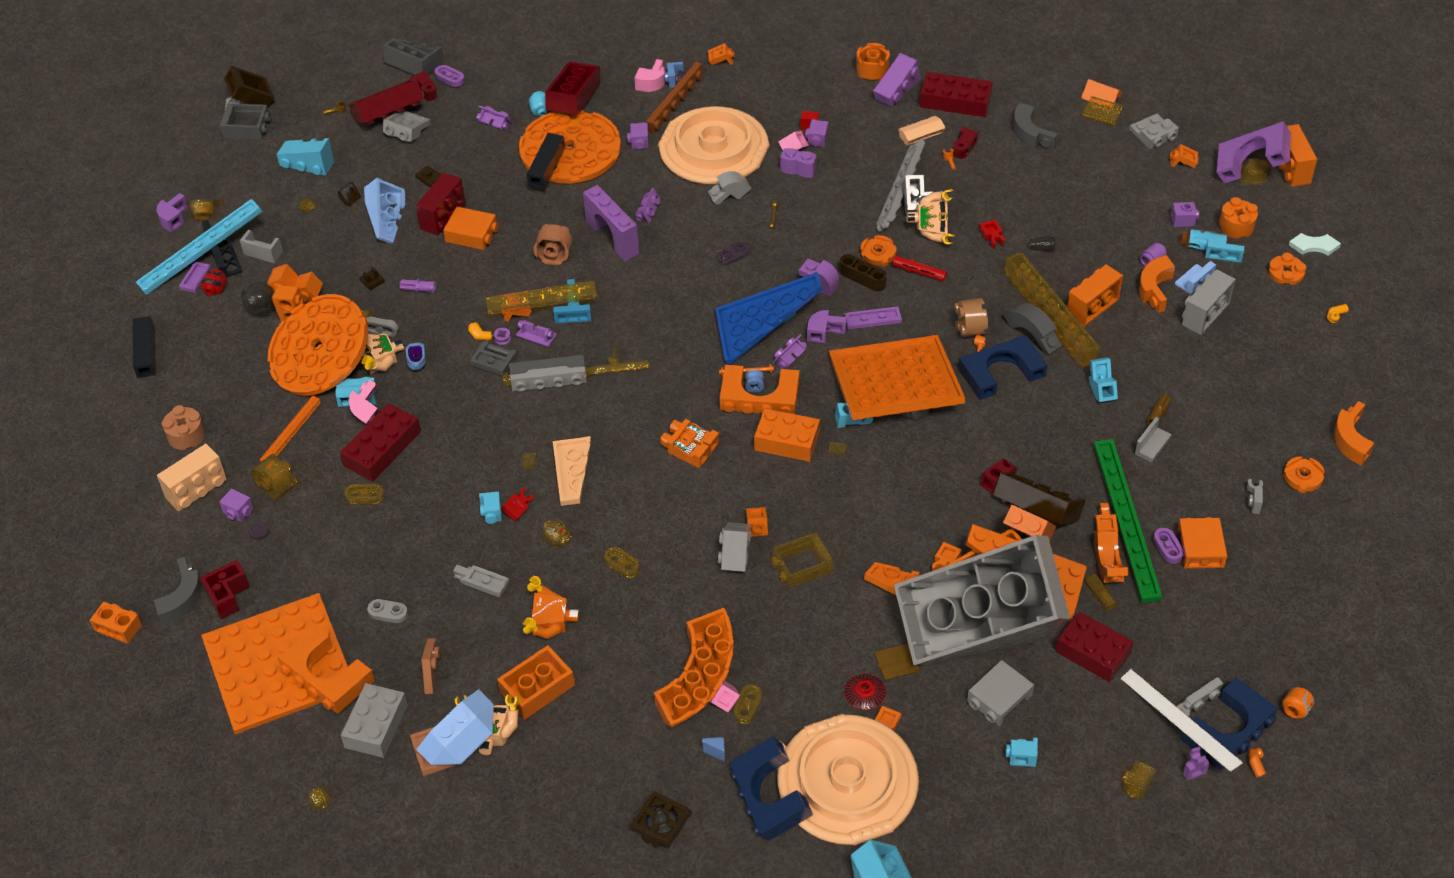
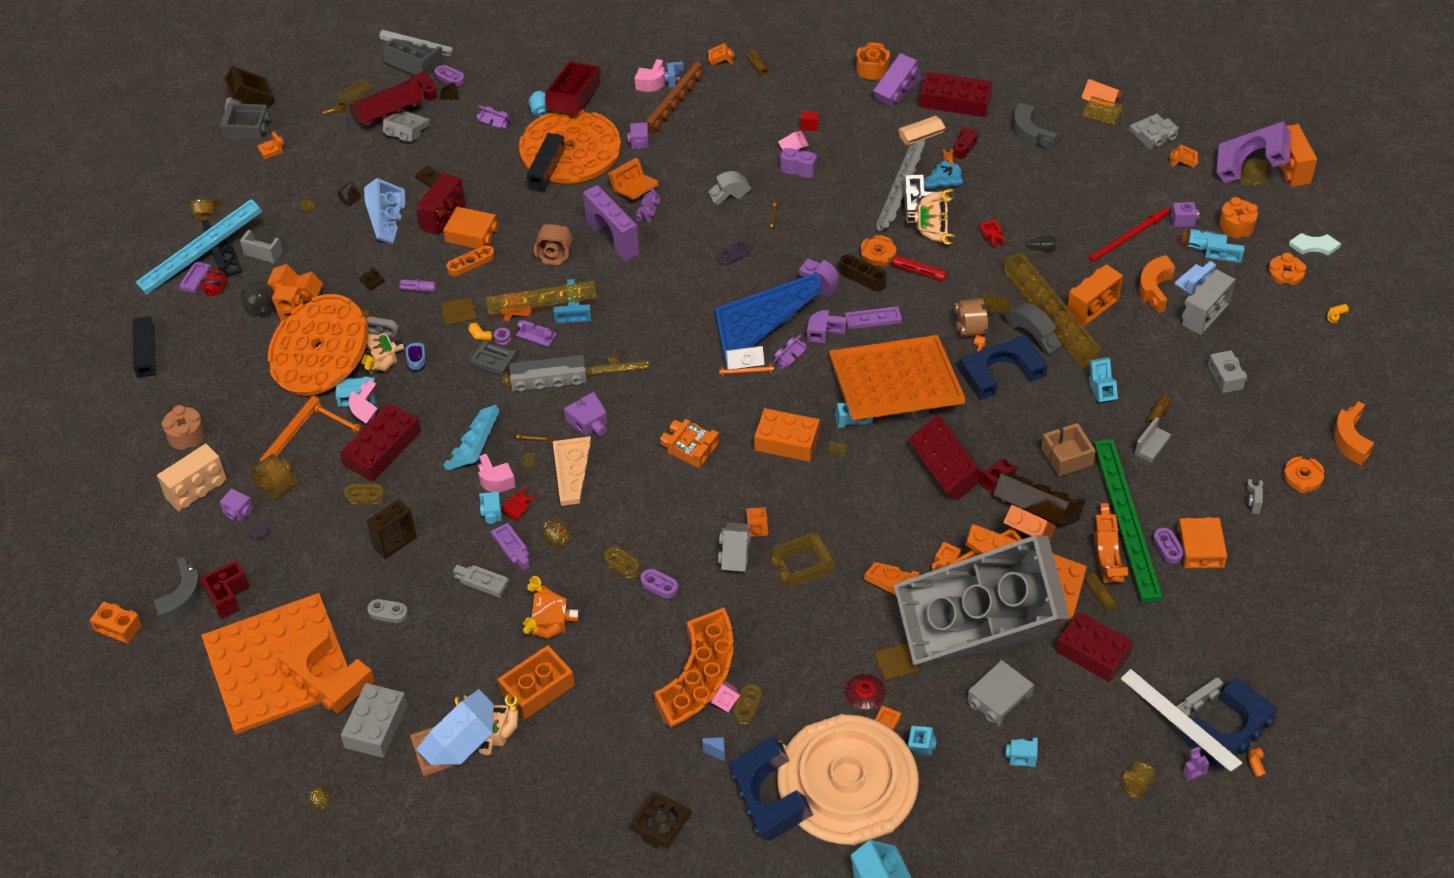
(170, 212): medium lavender brick -> none
(271, 147): none -> orange bracket
(307, 156): medium azure wedge -> none
(319, 408): none -> orange axle
(354, 91): none -> clear yellow tile
(387, 35): none -> light grey axle
(405, 533): none -> dark brown window
(429, 664): nougat wing -> none
(449, 92): none -> dark brown slope
(457, 262): none -> orange beam
(458, 311): none -> pearl gold piece
(474, 439): none -> medium azure wing
(495, 478): none -> bright pink brick
(511, 545): none -> medium lavender hinge
(549, 439): none -> pearl gold hinge
(587, 415): none -> medium lavender torso
(630, 180): none -> orange bracket
(660, 583): none -> medium lavender plate
(713, 142): light nougat piece -> none
(735, 398): orange arch -> none
(744, 357): none -> white plate
(754, 381): medium blue wheel -> none
(757, 62): none -> pearl gold axle
(817, 133): medium lavender brick -> none
(922, 740): none -> medium azure brick
(944, 176): none -> dark azure rock
(947, 457): none -> dark red brick
(995, 303): none -> clear yellow tile
(1072, 453): none -> medium nougat piece
(1153, 219): none -> red bar
(1154, 251): medium lavender brick -> none
(1227, 371): none -> light grey brick
(1298, 703): orange head -> none

